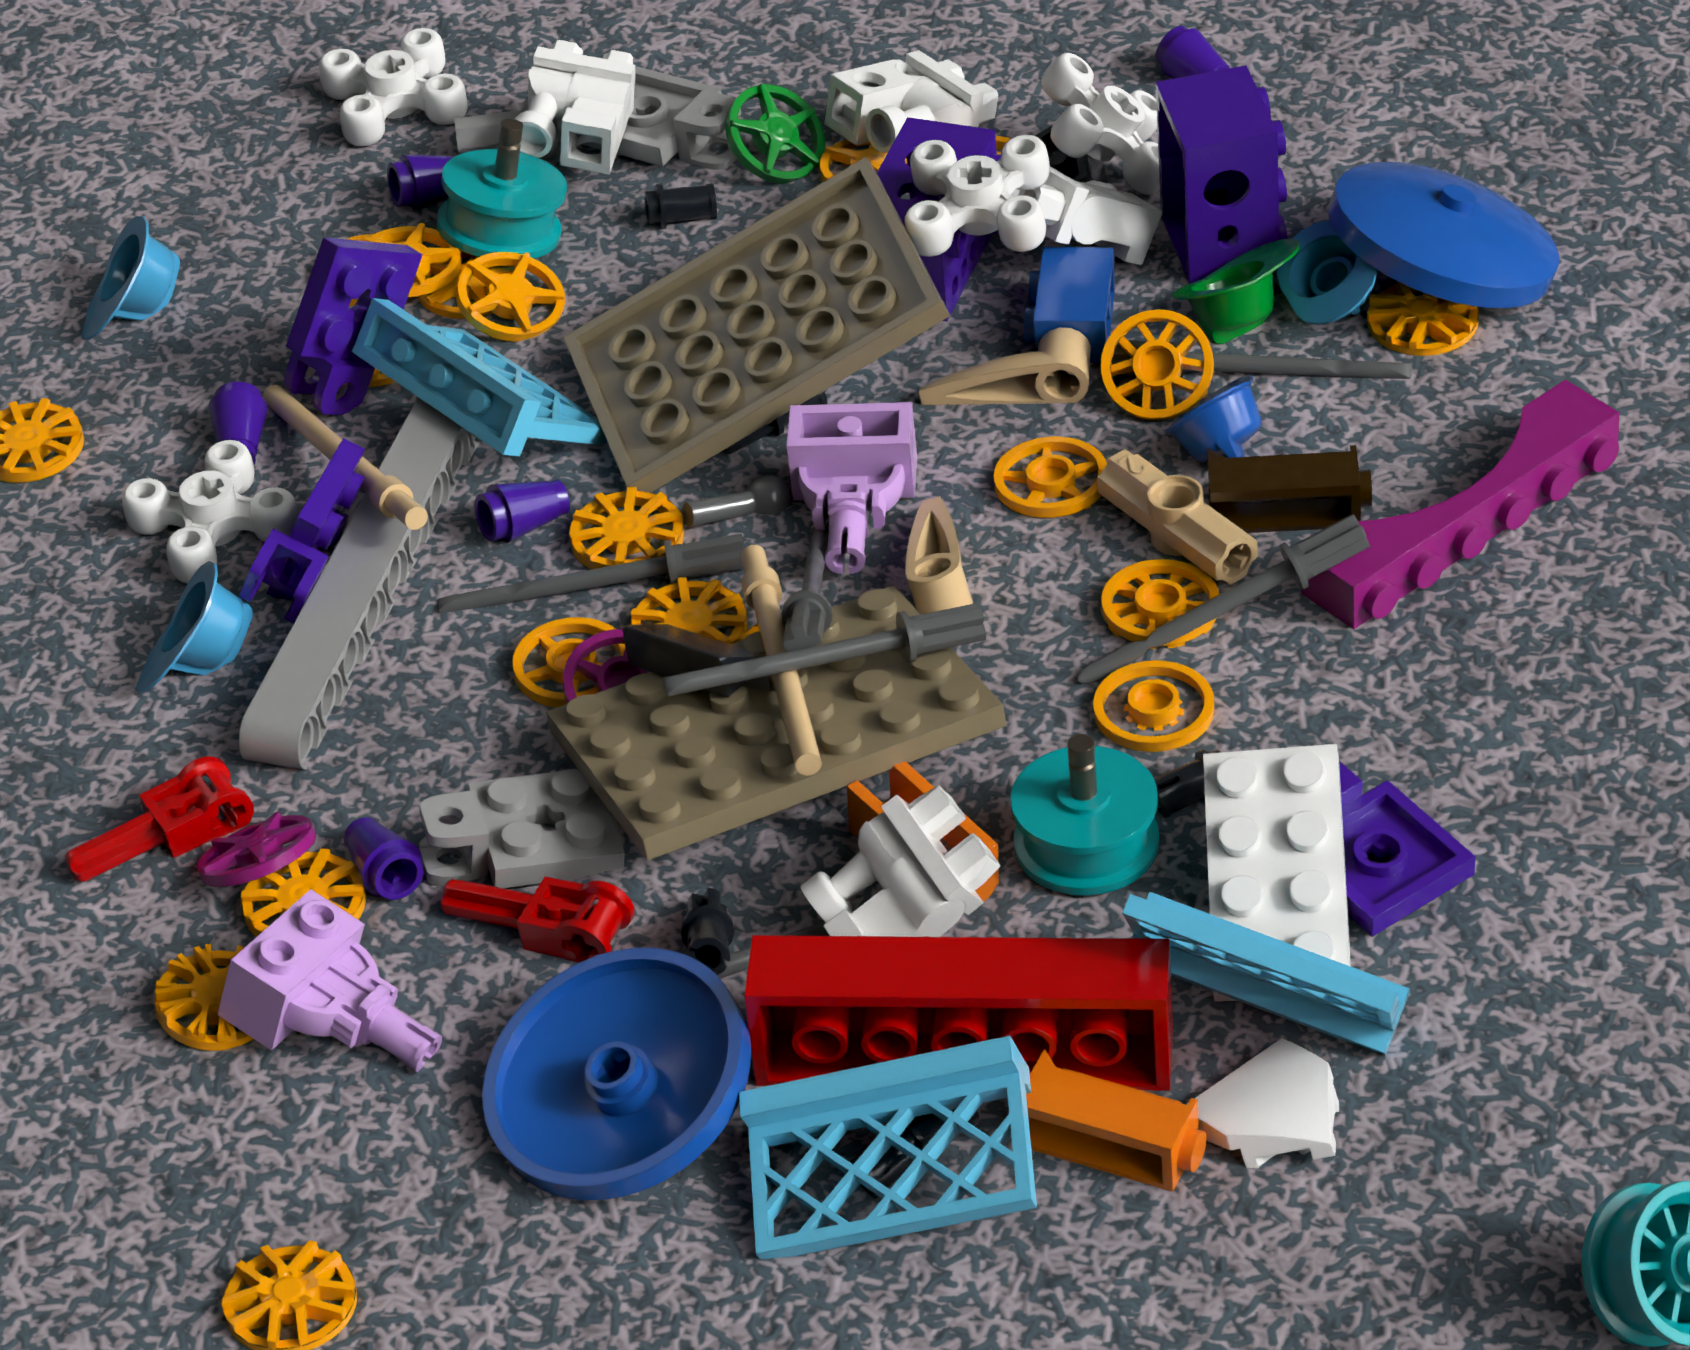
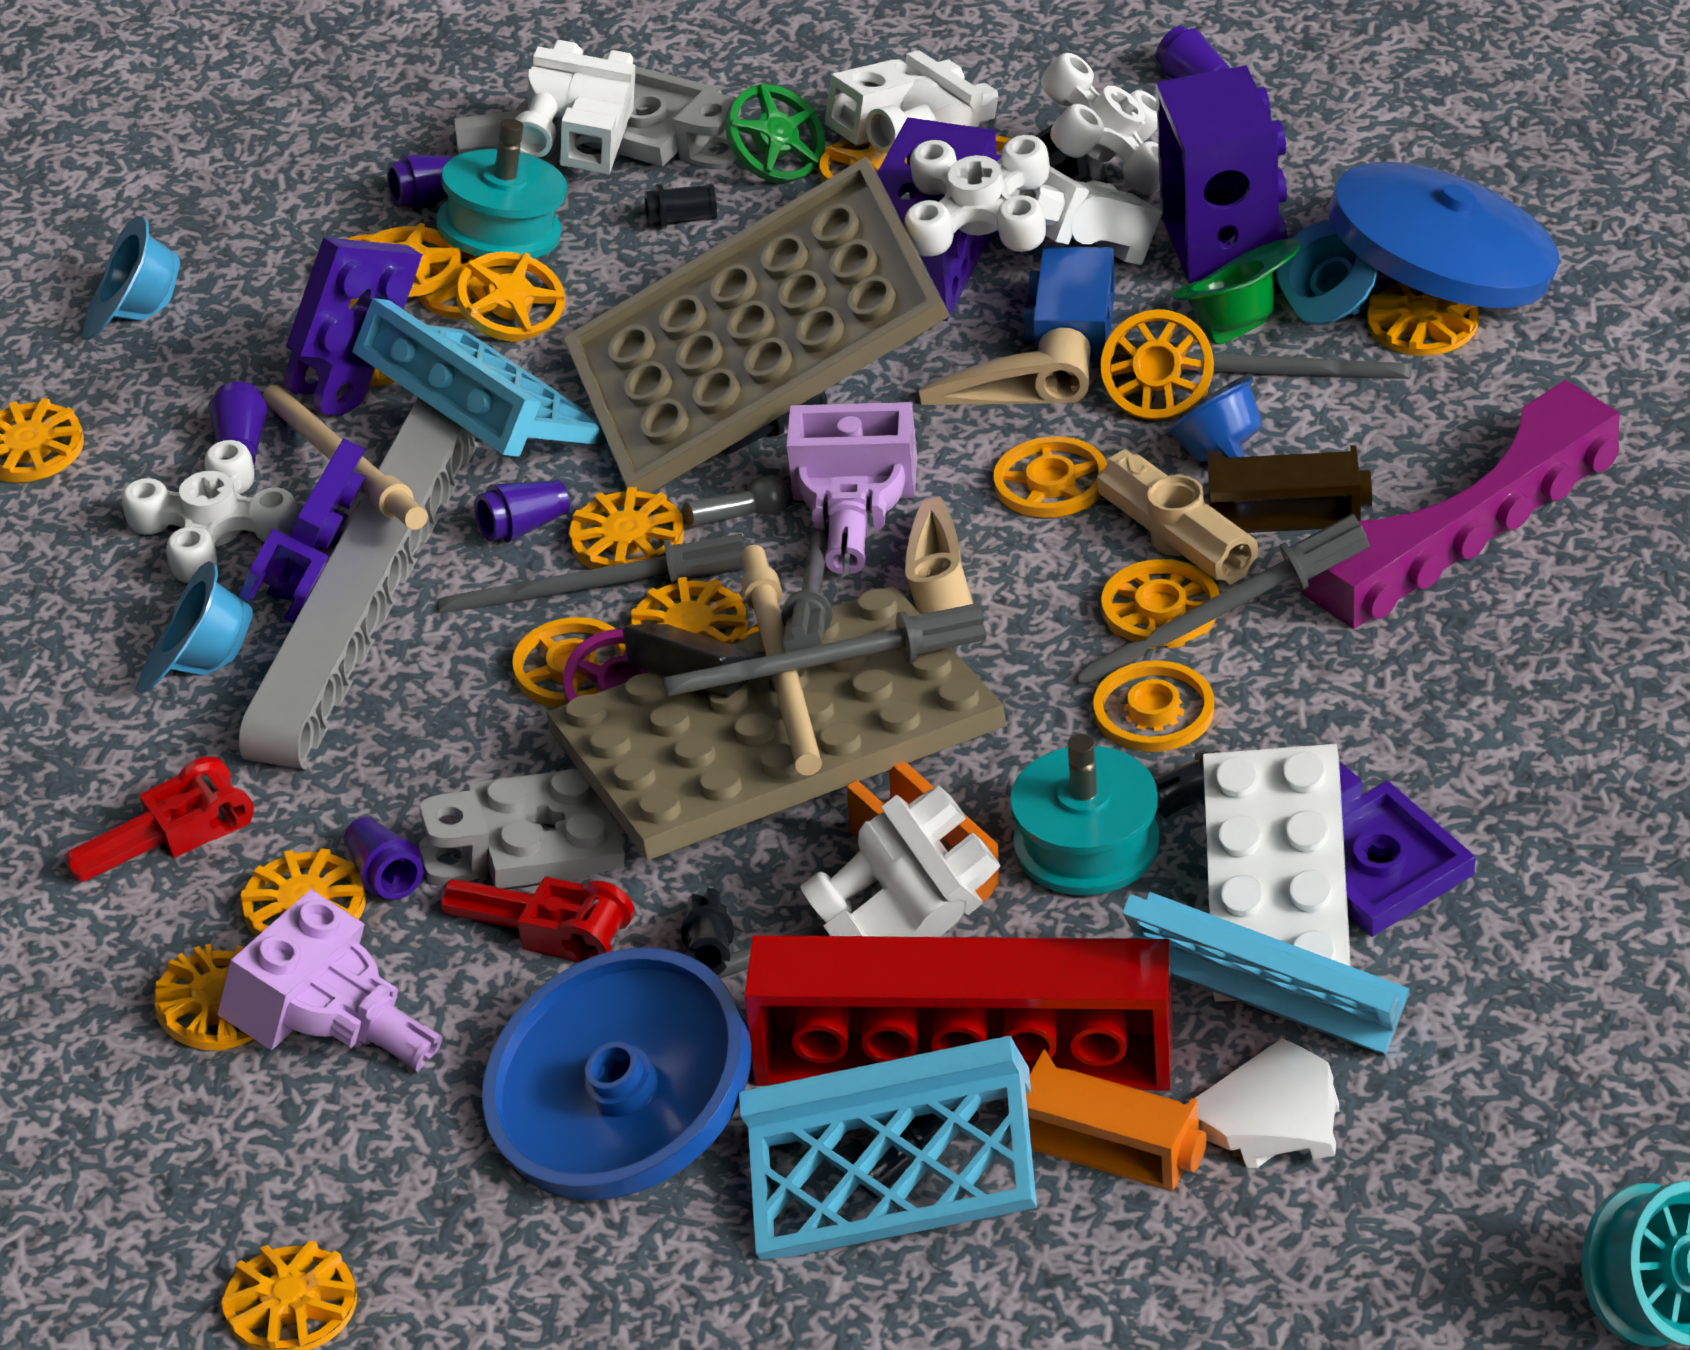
(256, 850): magenta wheel -> none
(392, 86): white gear -> none

